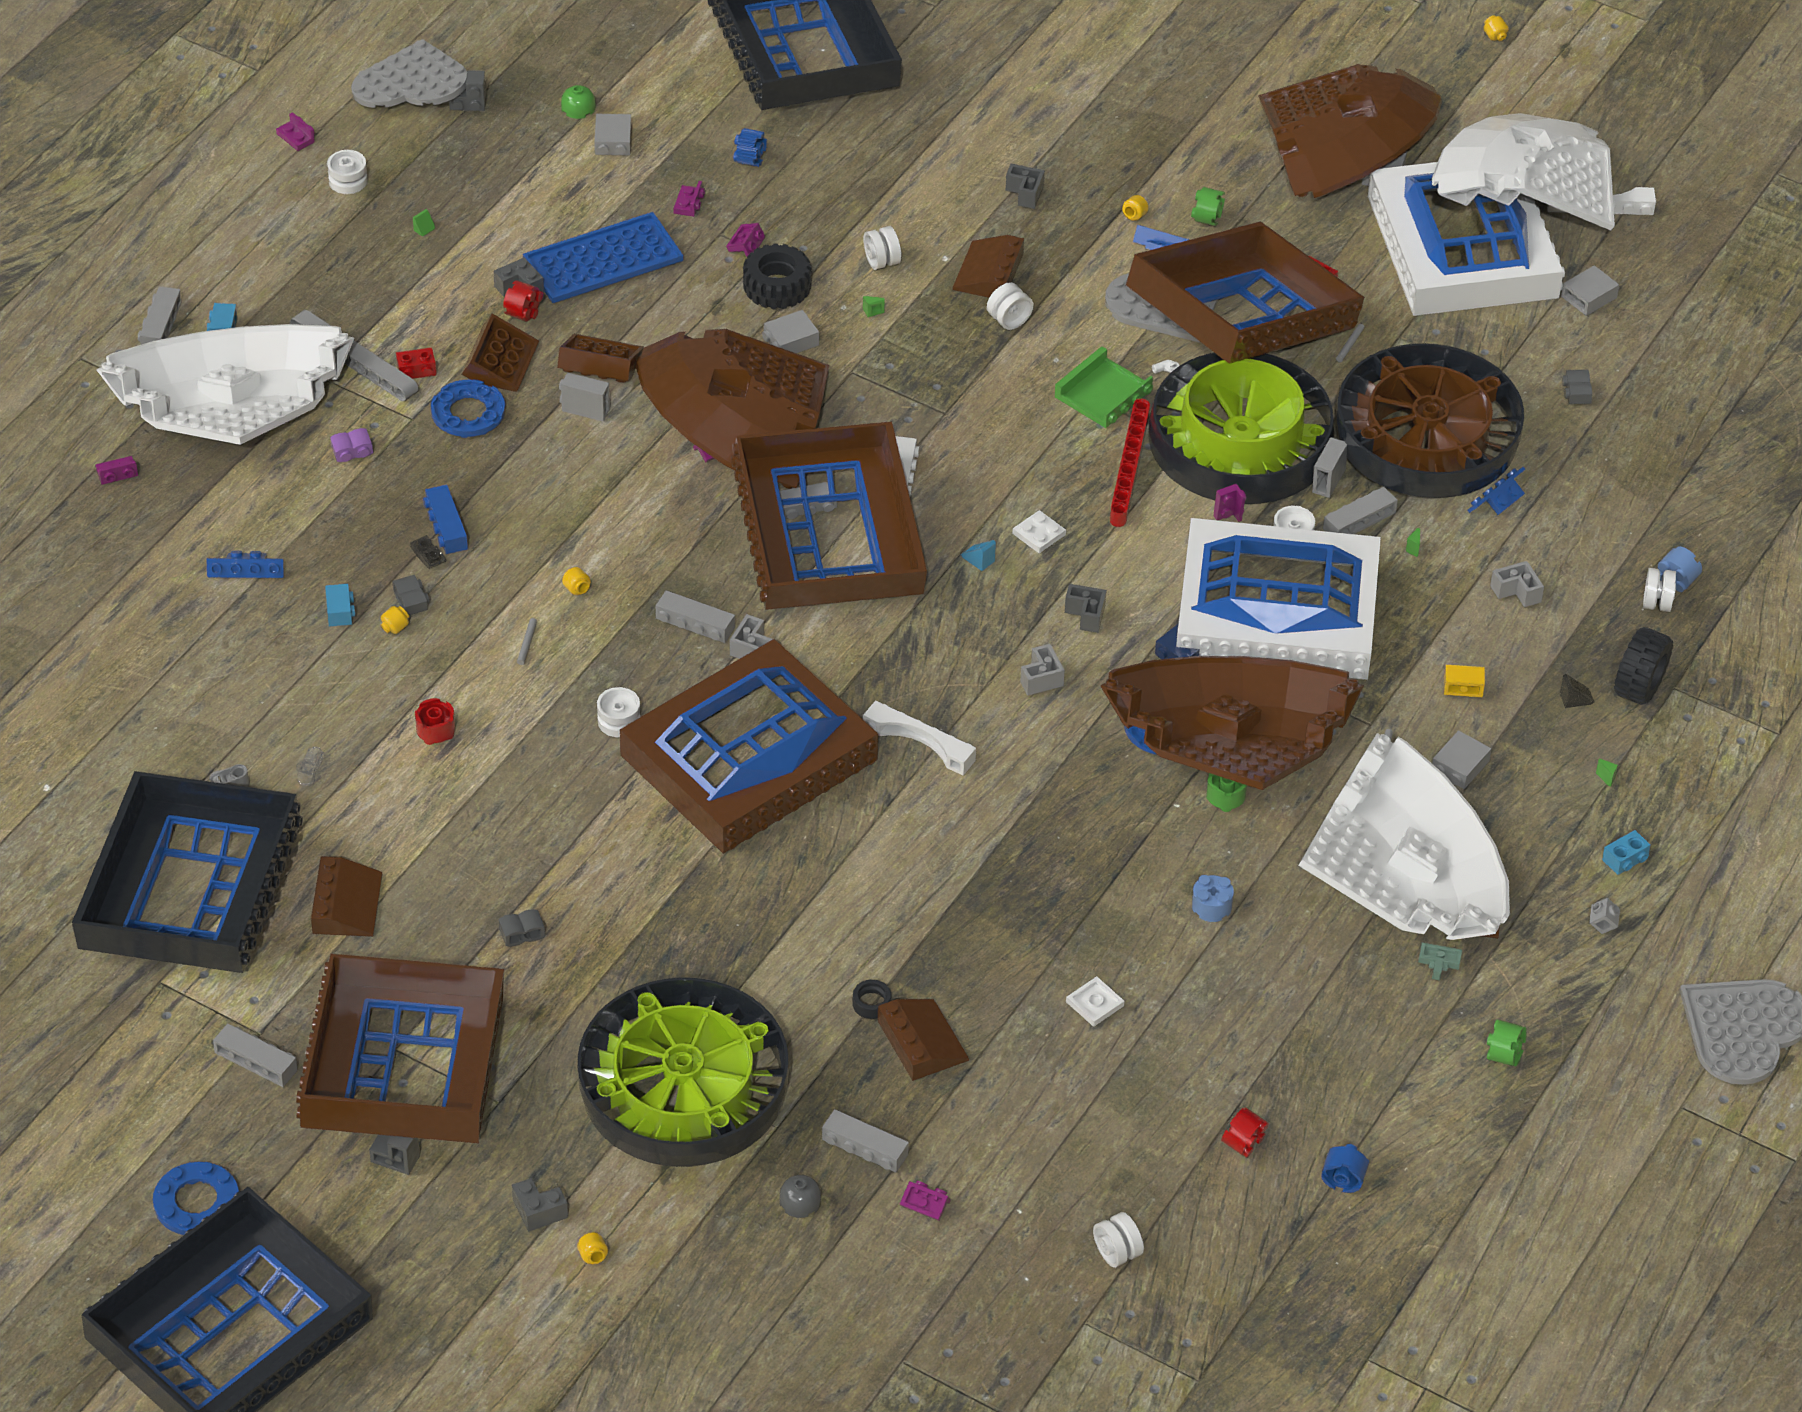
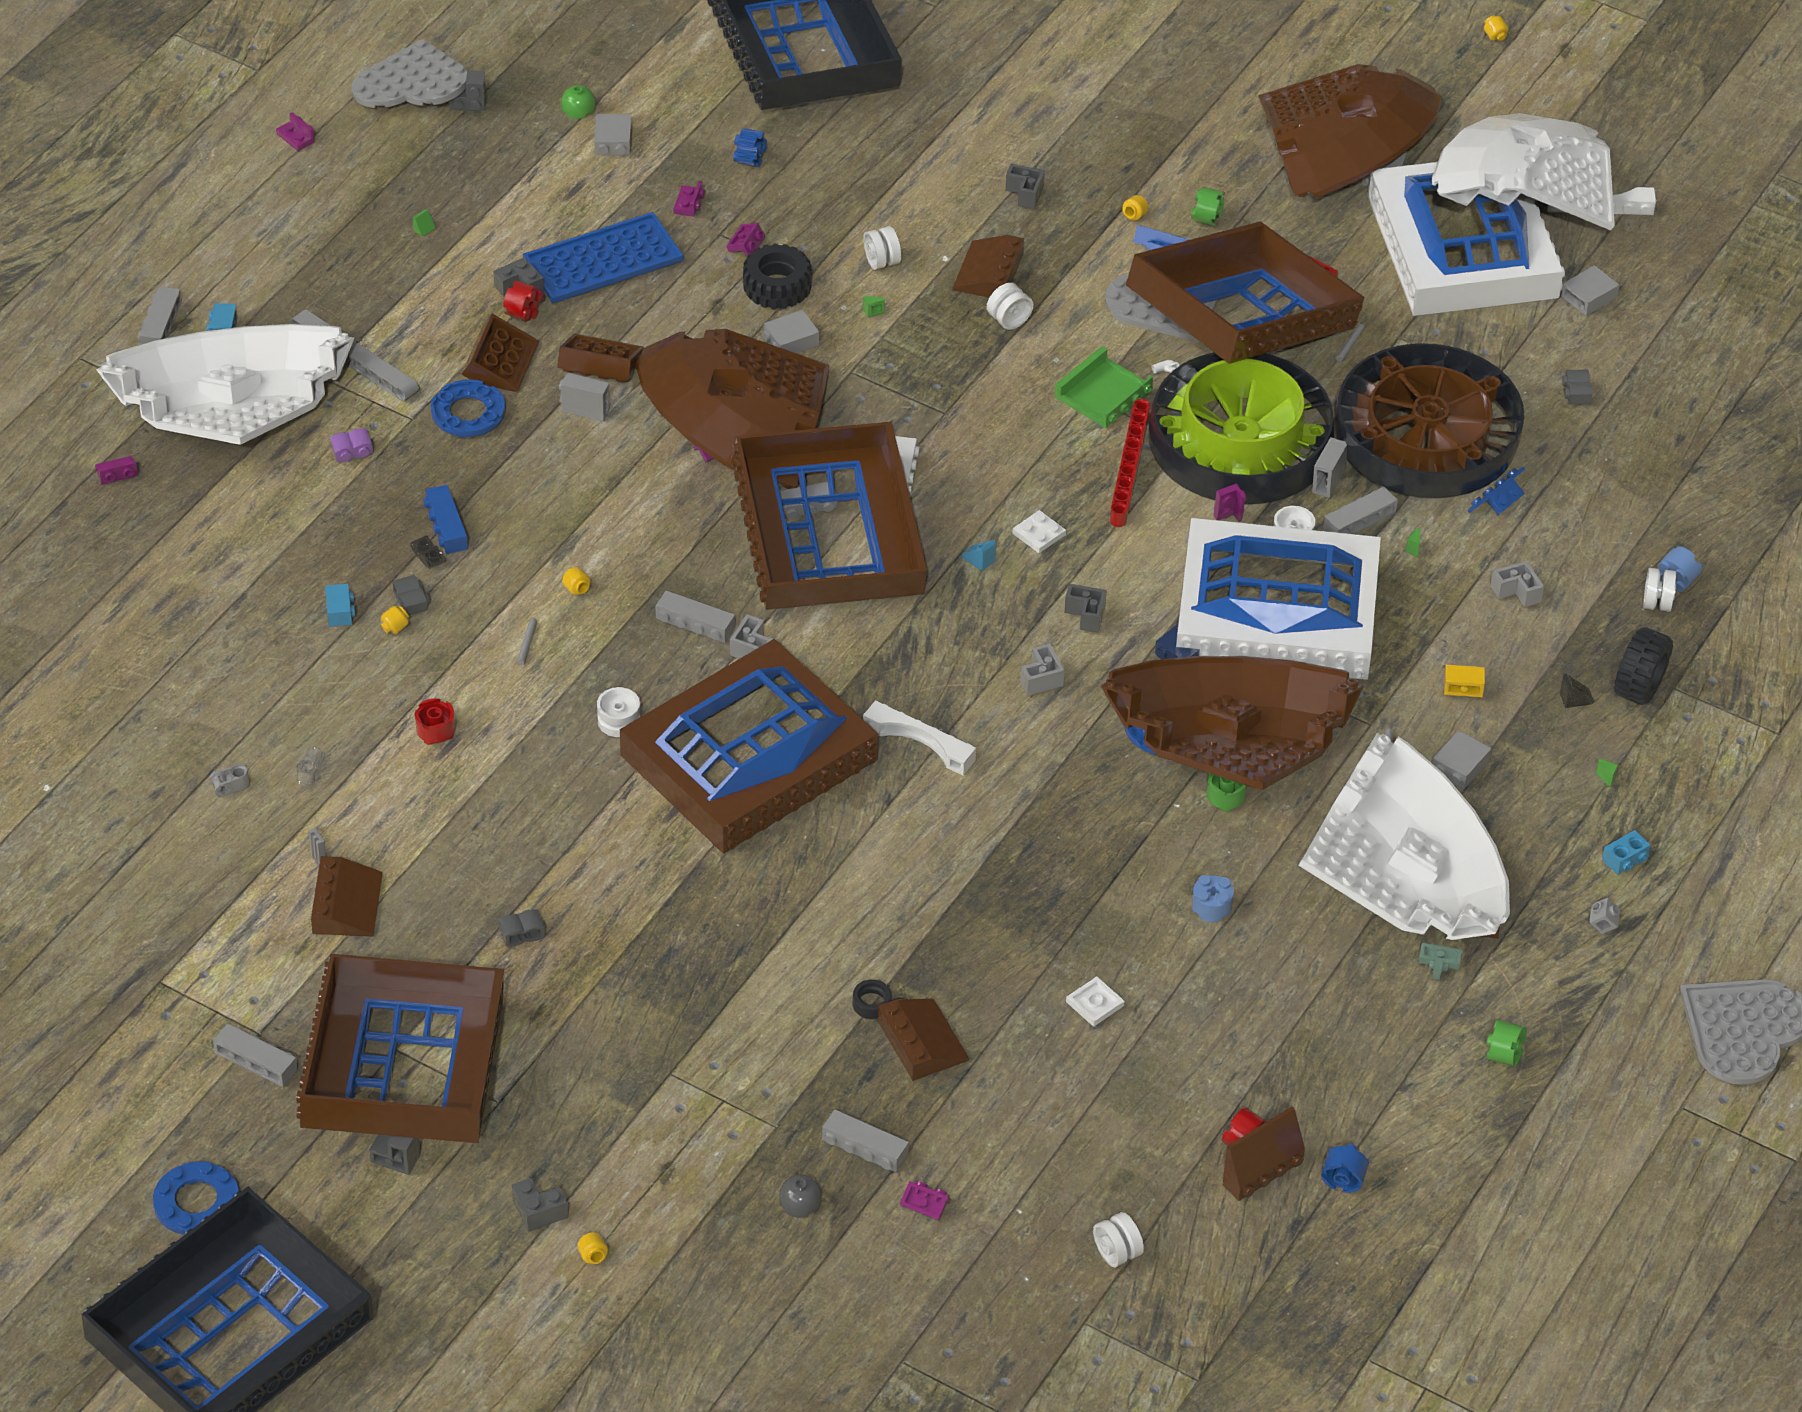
(136, 851): black panel -> none
(245, 566): blue bracket -> none
(317, 845): none -> light grey tile
(347, 171): white wheel -> none
(416, 363): red brick -> none
(699, 1053): piece -> none
(1263, 1155): none -> reddish brown slope

